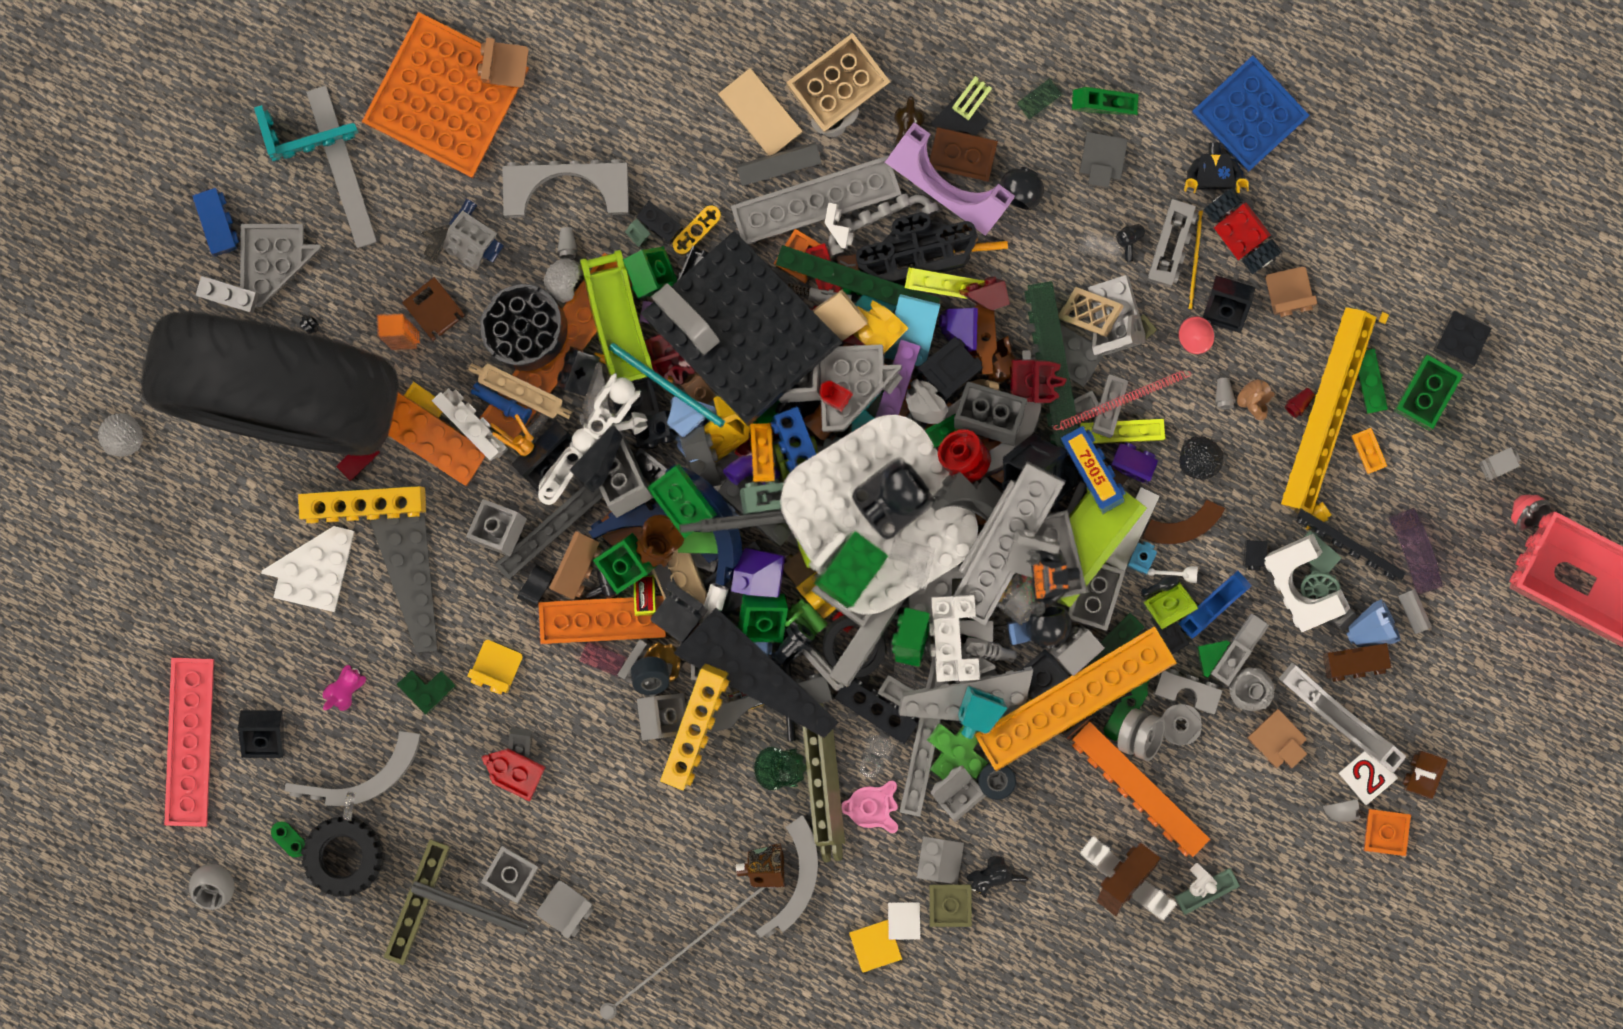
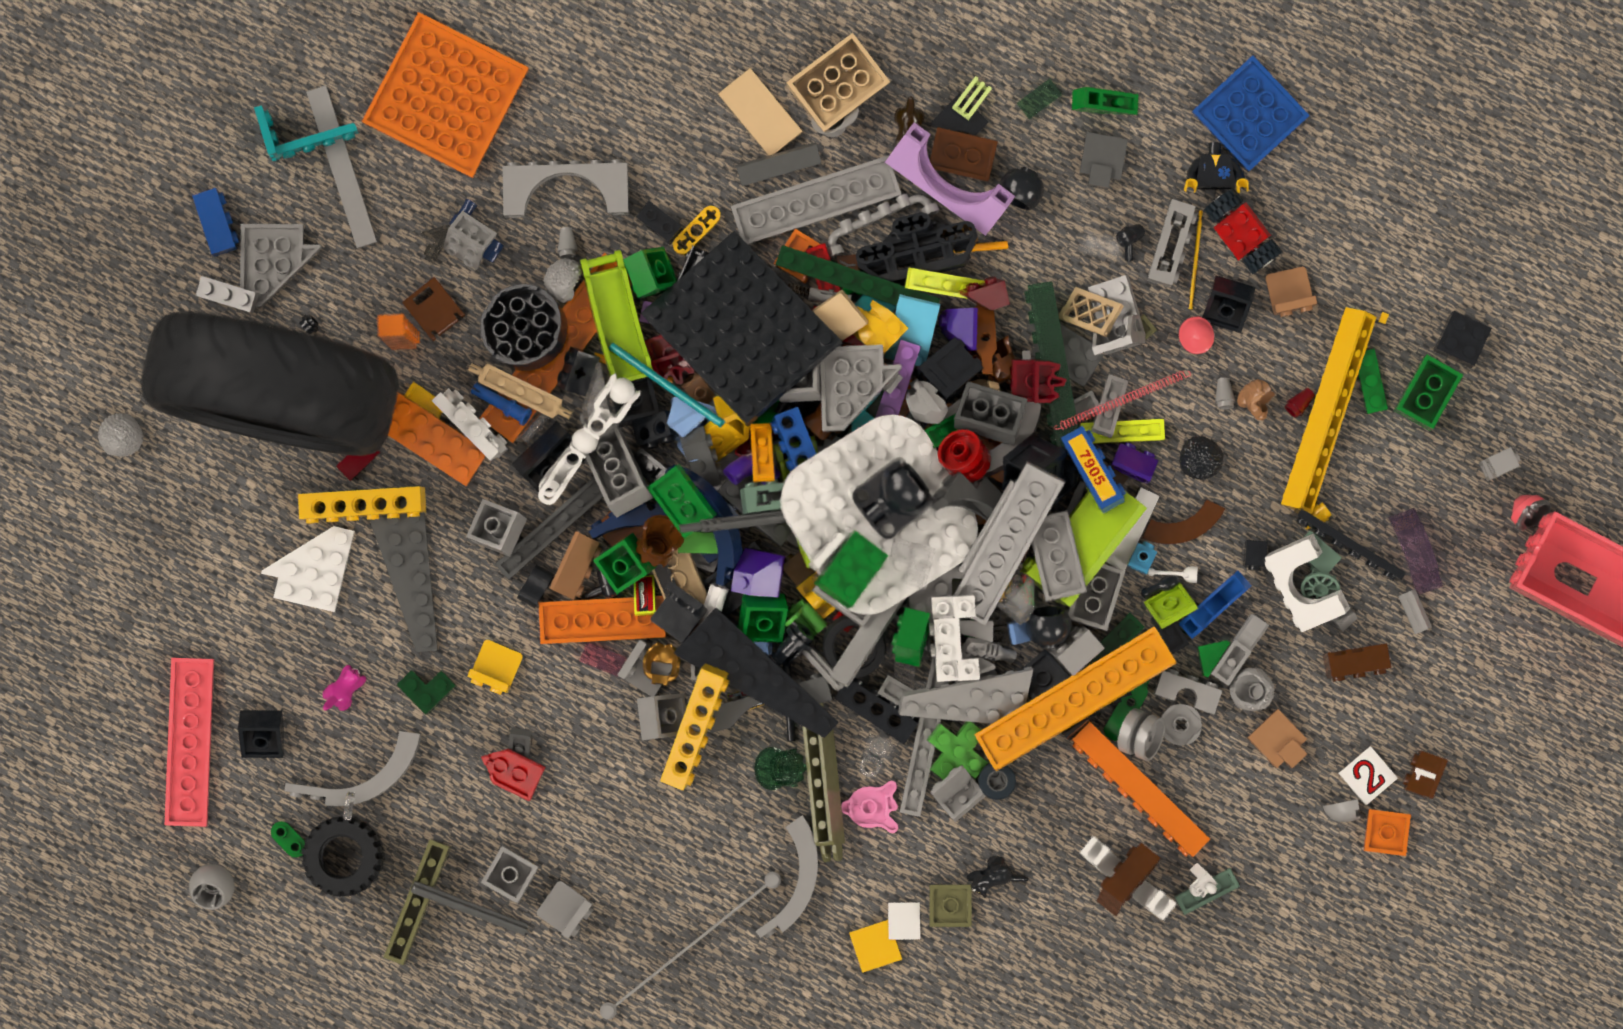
(503, 63): medium nougat bracket -> none
(520, 443): light orange plant -> none
(596, 463): black slope -> none
(636, 423): white bar -> none
(637, 232): sand green plate -> none
(650, 675): black wheel -> none
(686, 318): light grey beam -> none
(764, 867): torso -> none
(835, 395): red plate -> none
(840, 233): white slope -> none
(940, 860): light grey slope -> none
(980, 711): teal torso -> none
(1025, 541): light grey bracket -> none
(1049, 578): torso -> none
(1341, 718): light grey arch -> none
(1369, 451): light orange plate -> none
(1374, 627): medium blue cone -> none

